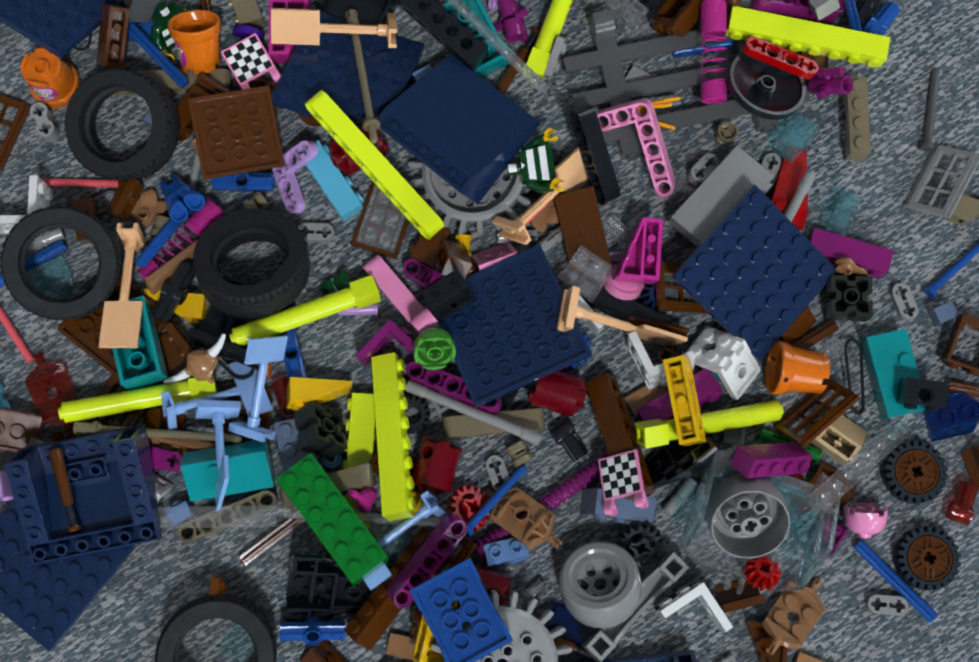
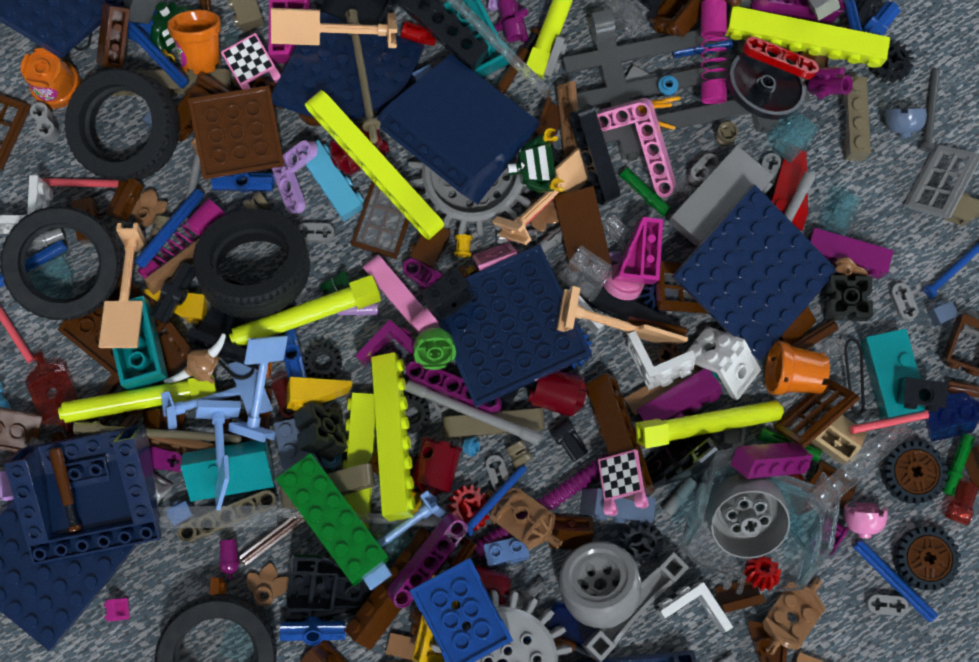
(117, 609): none -> dark pink tile
(179, 191): blue piece -> none
(228, 557): none -> magenta piece
(245, 31): dark purple piece -> none
(268, 582): none -> medium nougat plate
(314, 353): none -> black tyre
(364, 498): dark pink rock -> none
(417, 34): none -> red hinge
(452, 257): reddish brown brick -> none
(471, 446): none -> dark azure plate
(549, 119): none -> reddish brown panel
(567, 103): none -> medium nougat tile
(573, 531): none -> reddish brown panel
(645, 192): none -> green pin
(668, 90): none -> dark azure plate
(684, 400): yellow brick -> none
(888, 422): none -> coral bar
(900, 61): none -> black gear
(905, 120): none -> sand blue cylinder
(958, 463): none -> green pin

